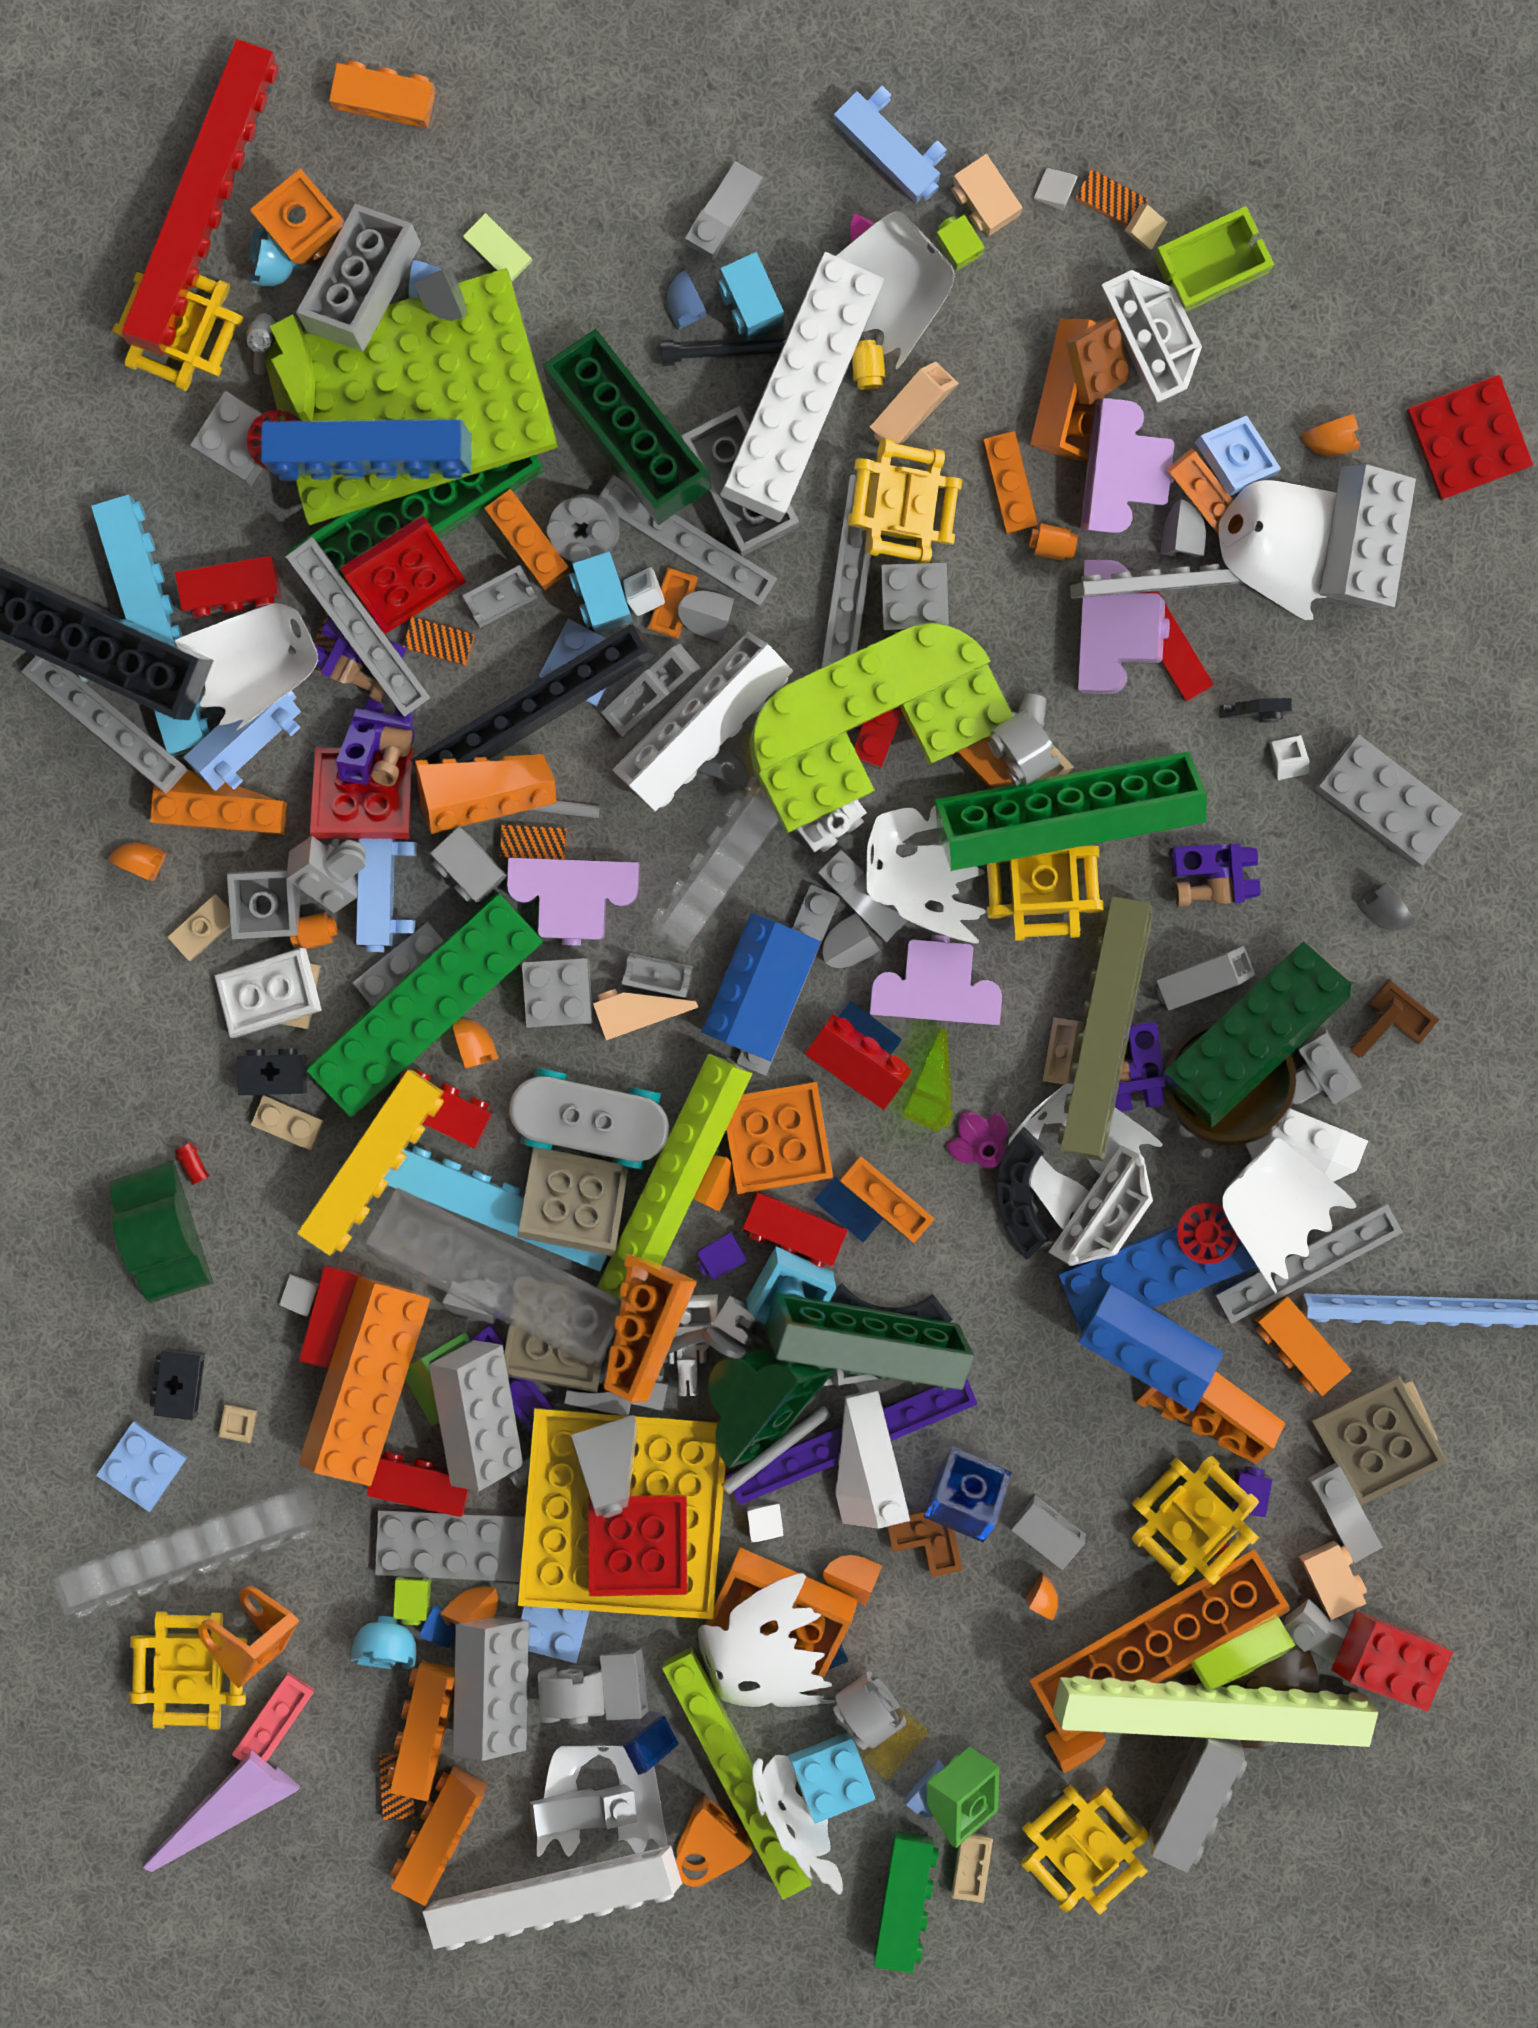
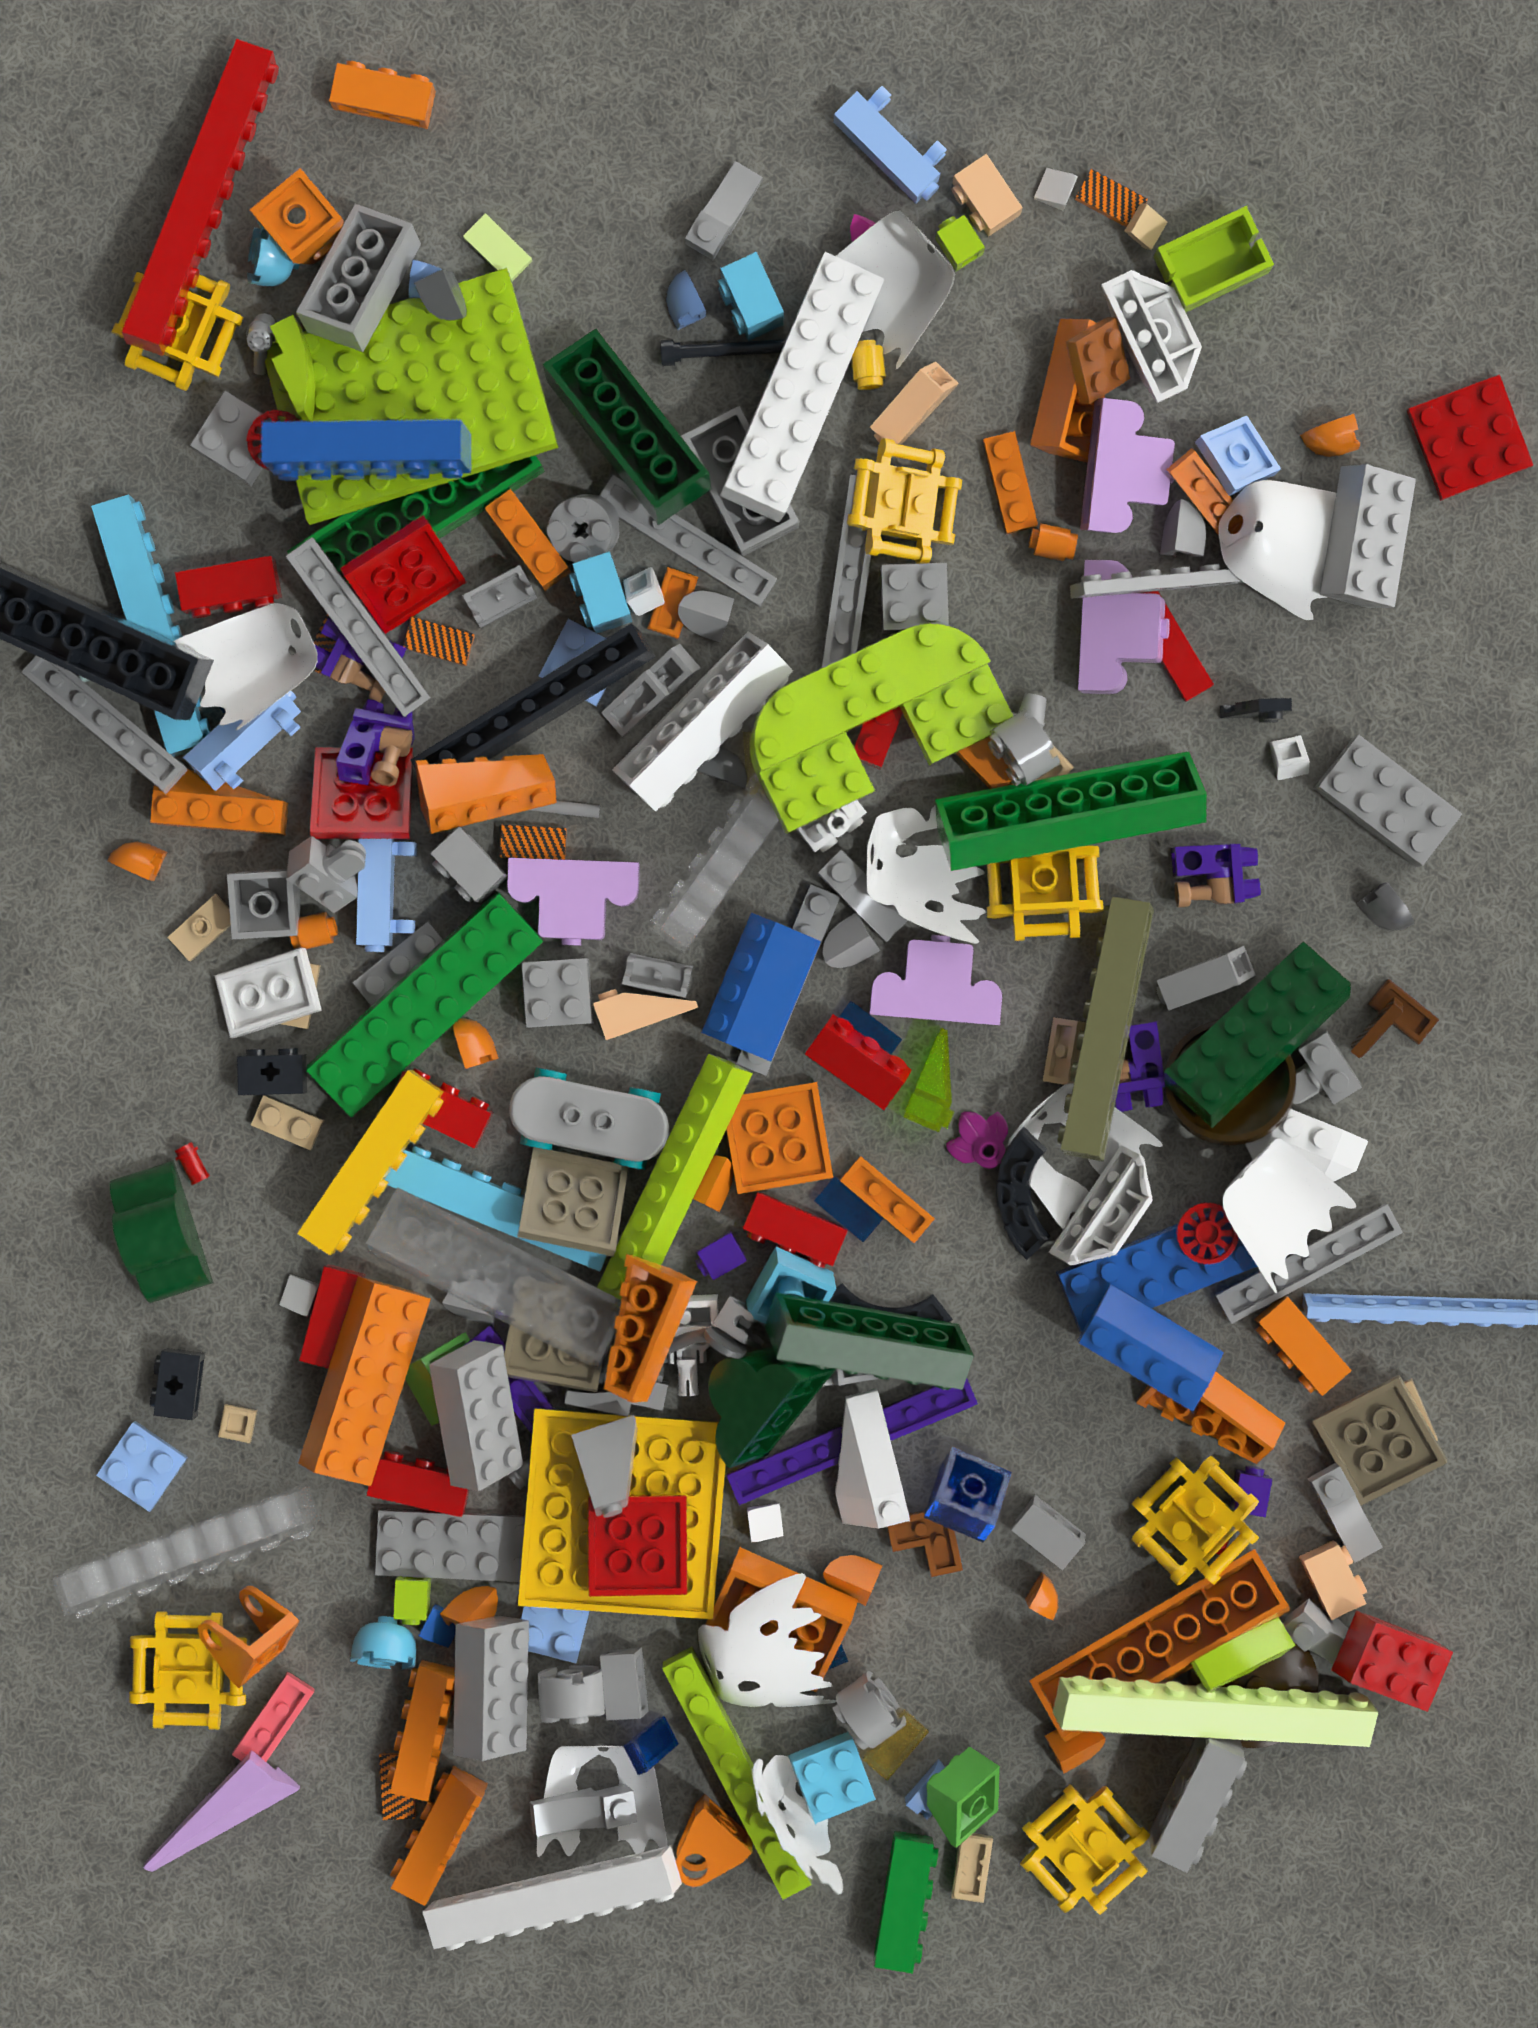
(775, 1450): light grey bar -> none

